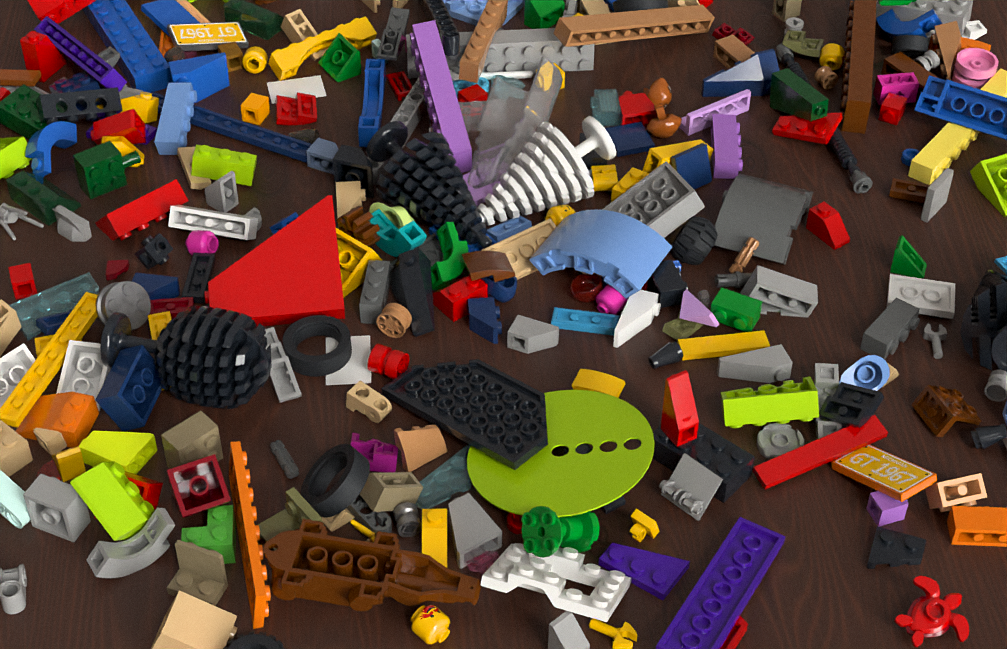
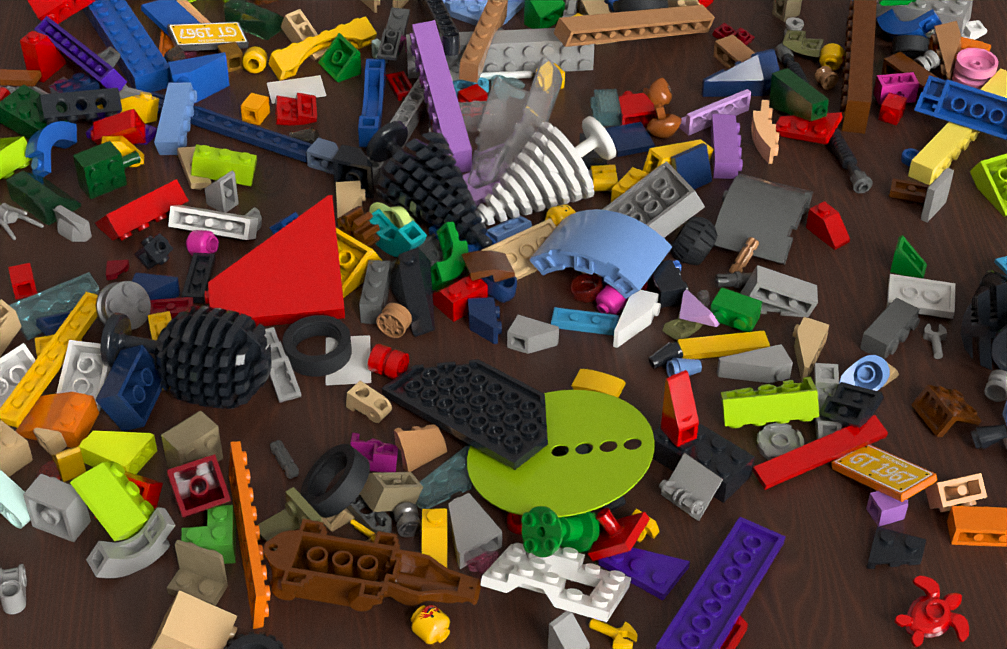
(618, 534): none -> red tile
(678, 365): none -> medium blue cone
(764, 132): none -> light nougat slope
(809, 342): none -> tan slope

